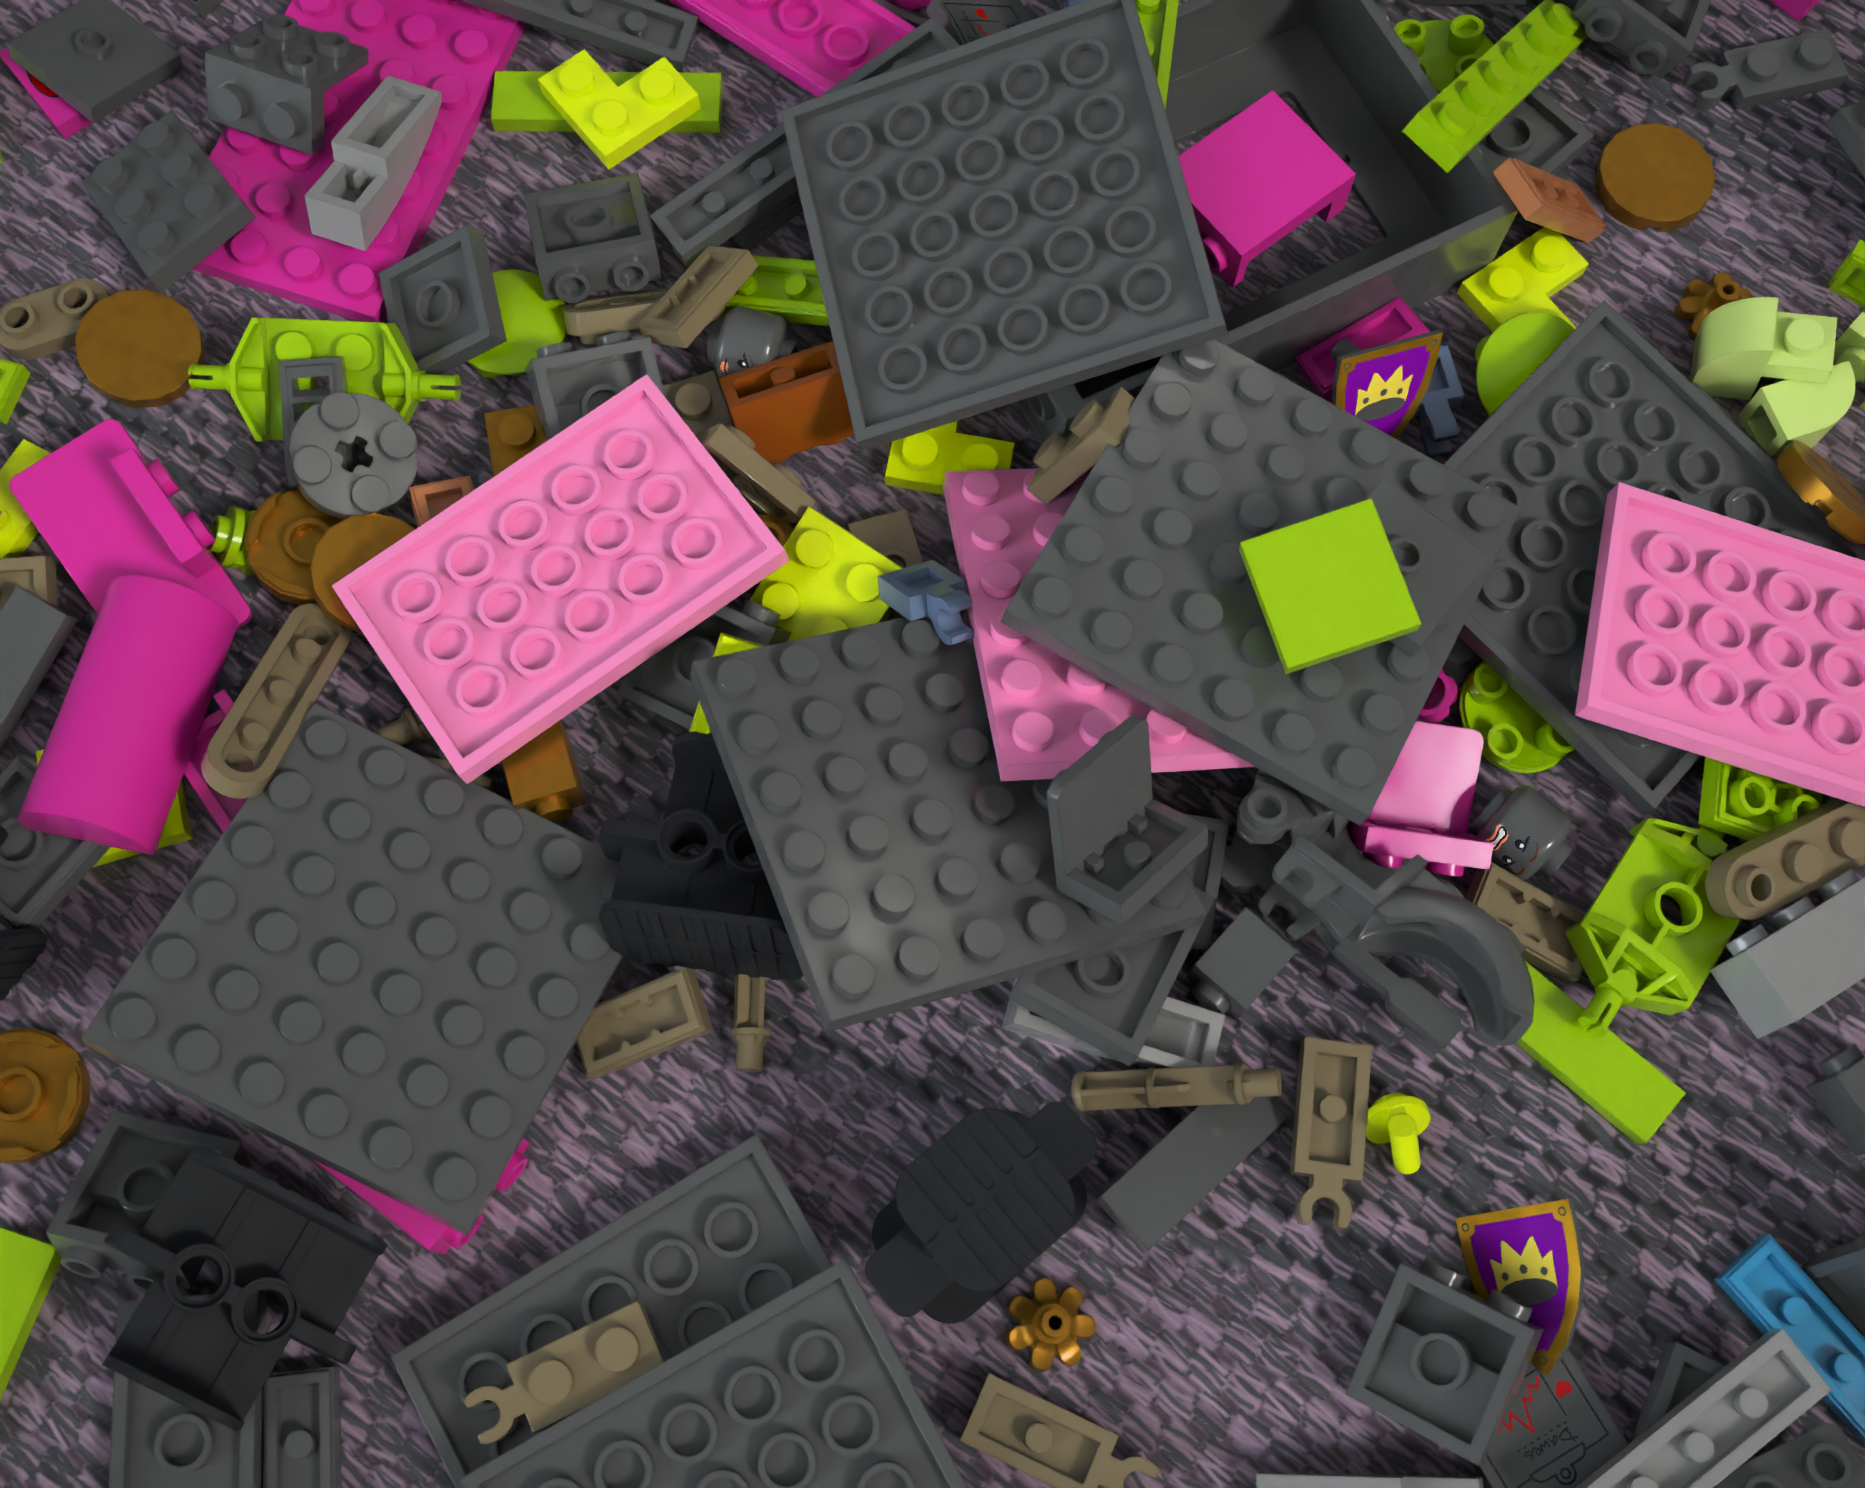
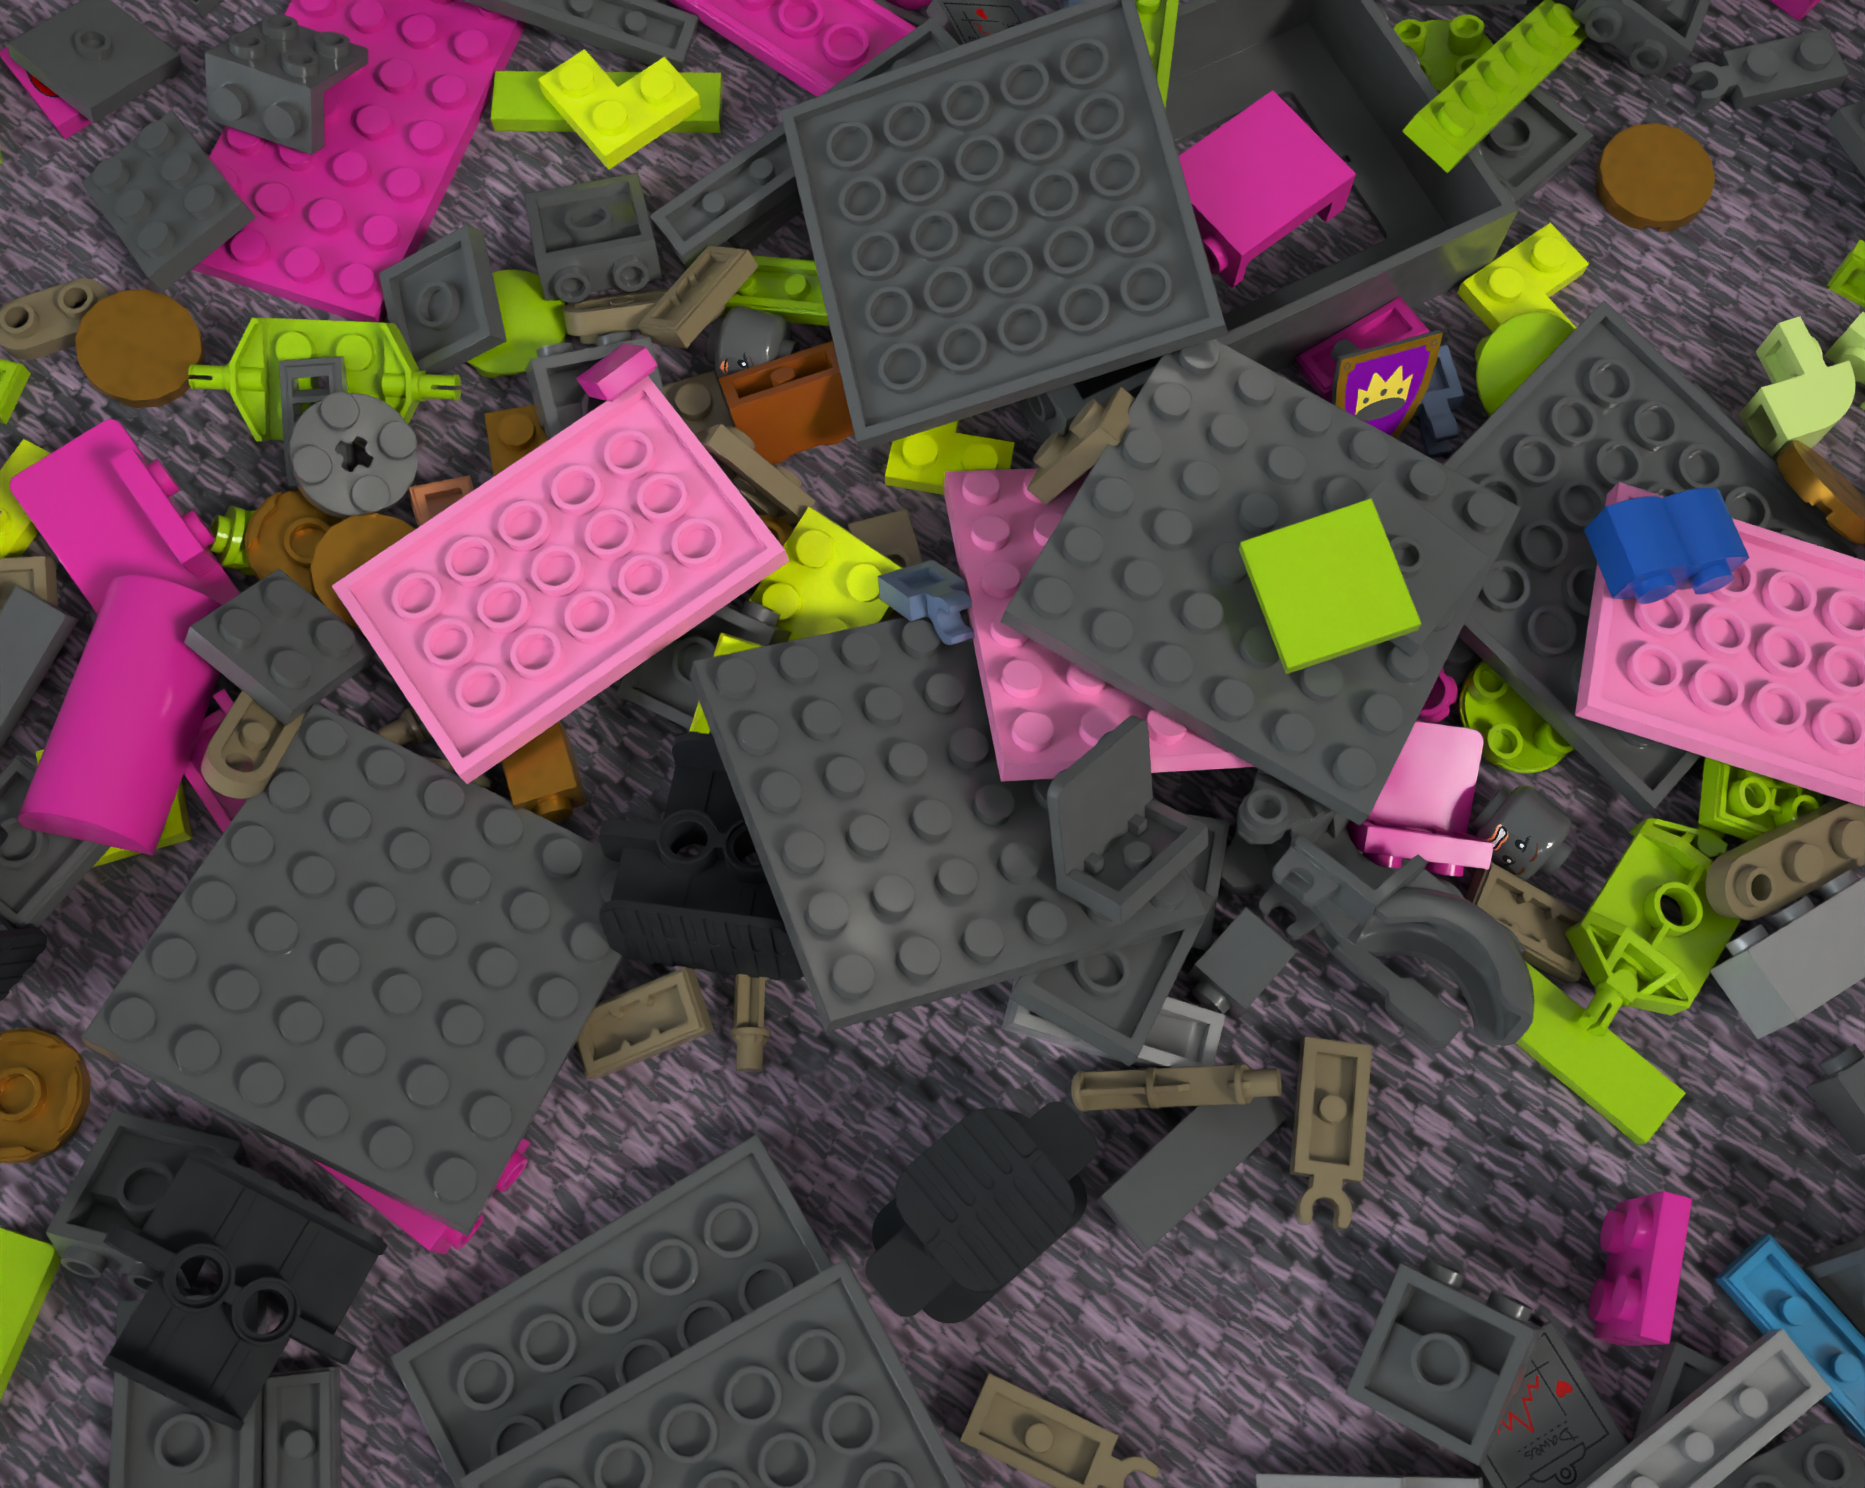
(280, 646): none -> dark grey plate
(372, 163): light grey slope -> none
(572, 1372): dark tan plate -> none
(617, 372): none -> dark pink tile
(1034, 1324): pearl gold plant -> none
(1399, 1121): neon yellow plate -> none
(1535, 1259): shield -> none
(1549, 200): nougat tile -> none
(1642, 1270): none -> dark pink plate
(1666, 545): none -> blue brick
(1705, 297): pearl gold plant -> none
(1756, 341): yellowish green brick -> none

